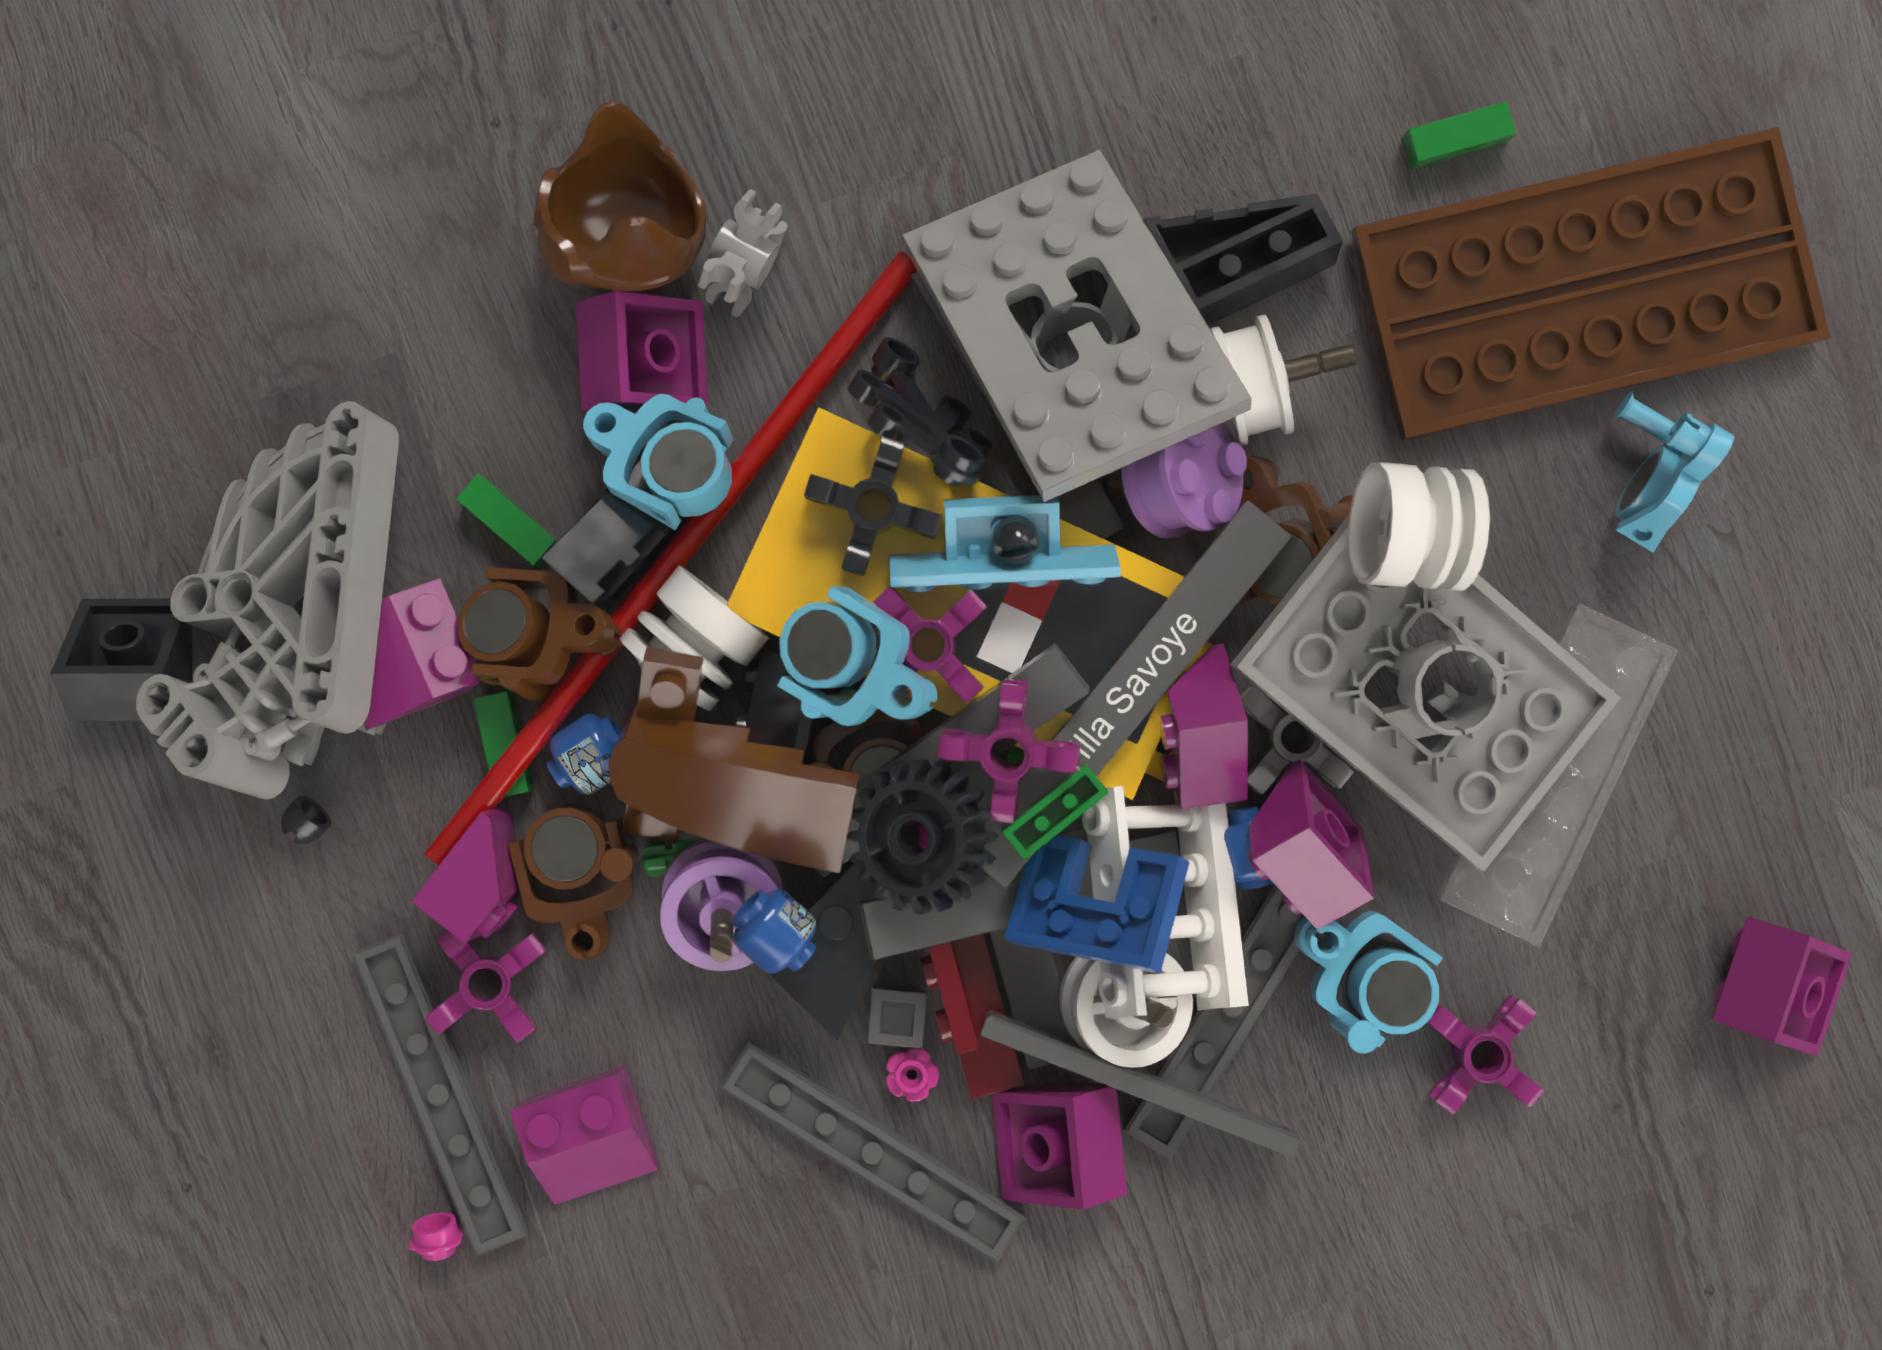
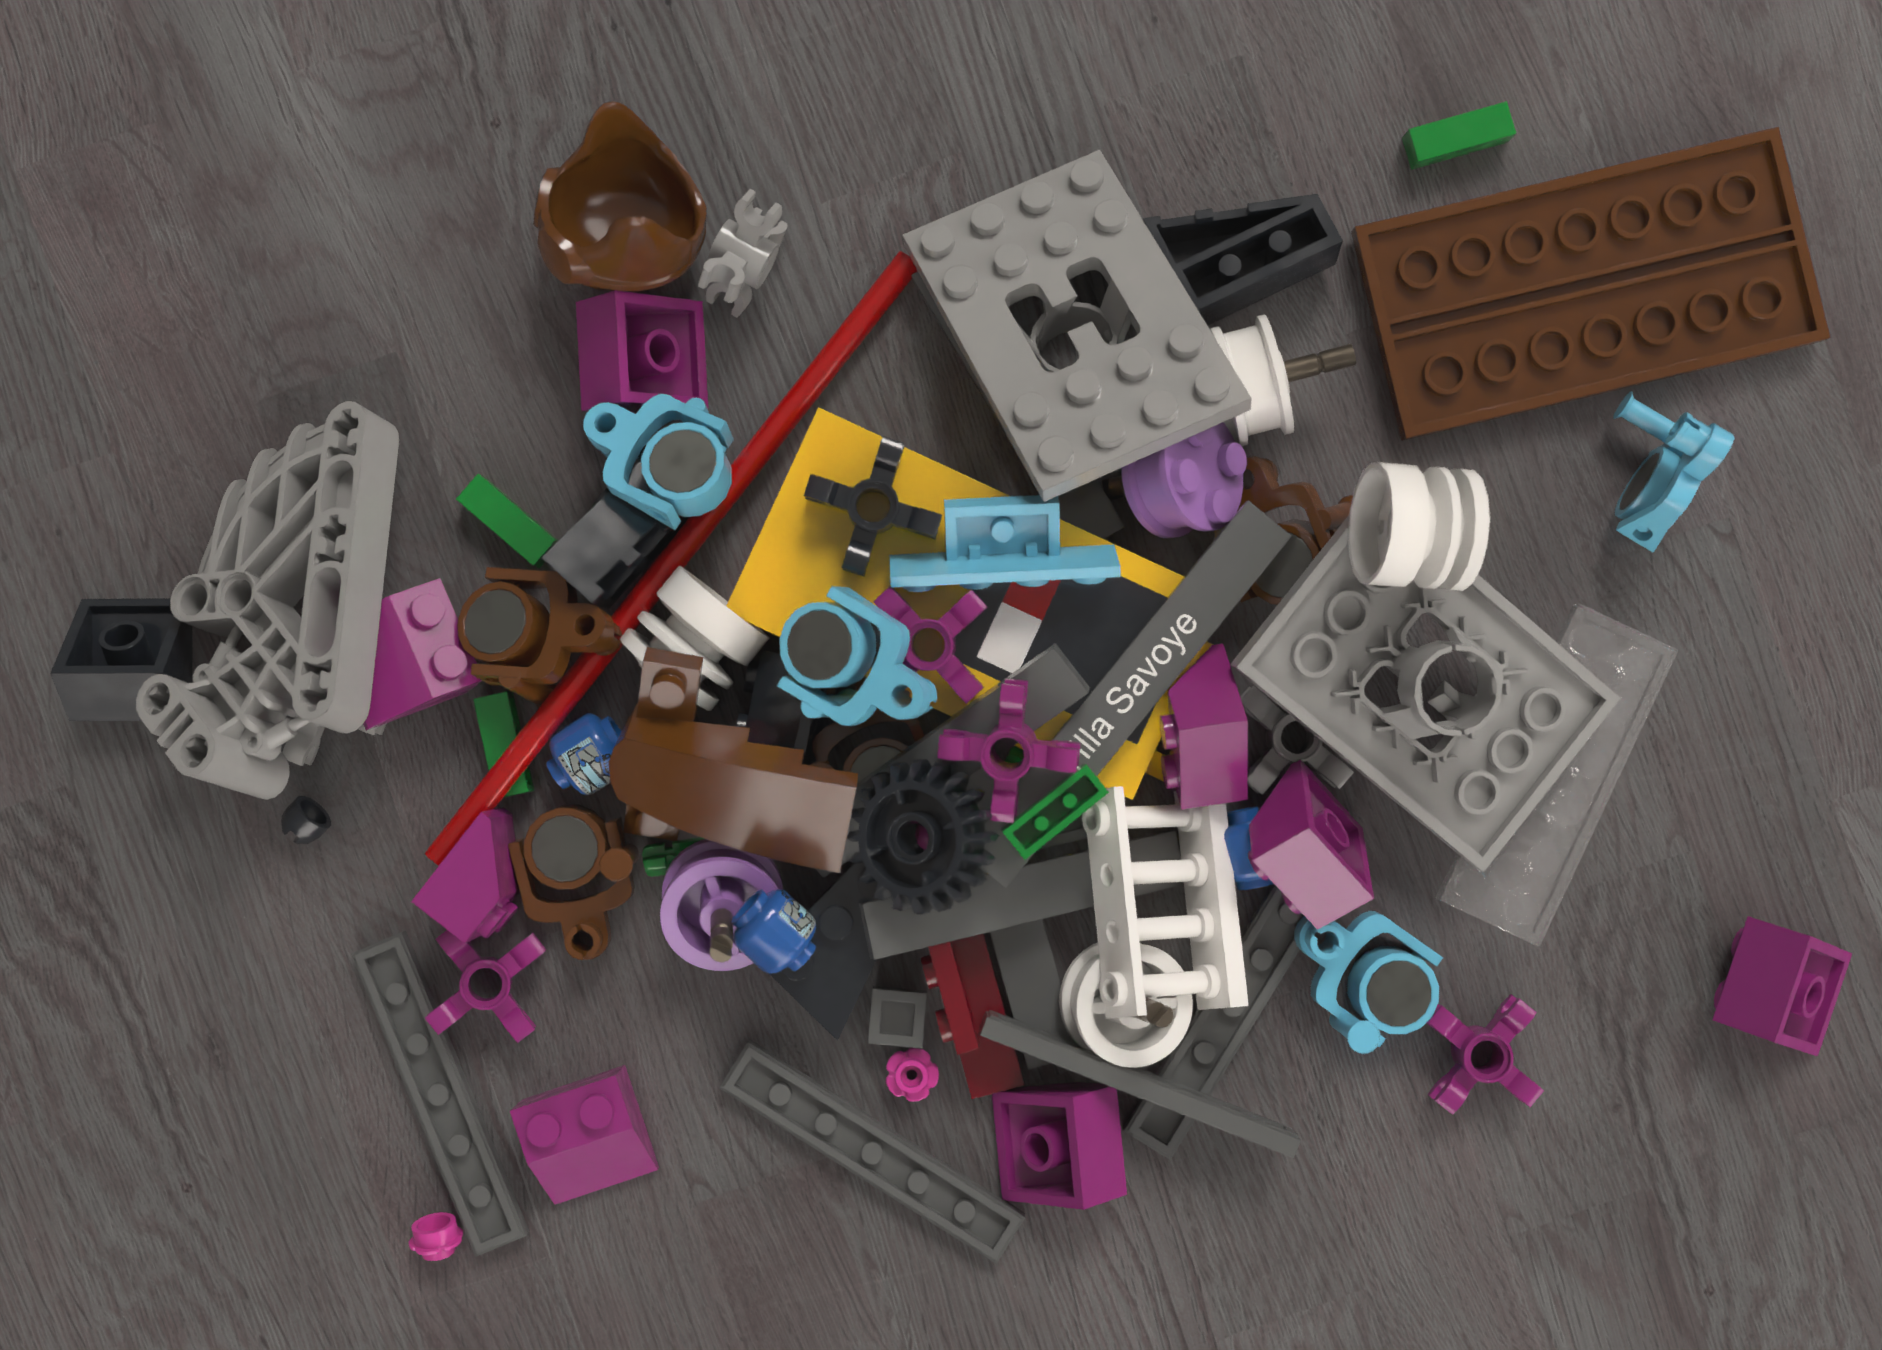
(954, 457): black plant -> none
(1011, 533): black hinge -> none
(1121, 932): blue plate -> none

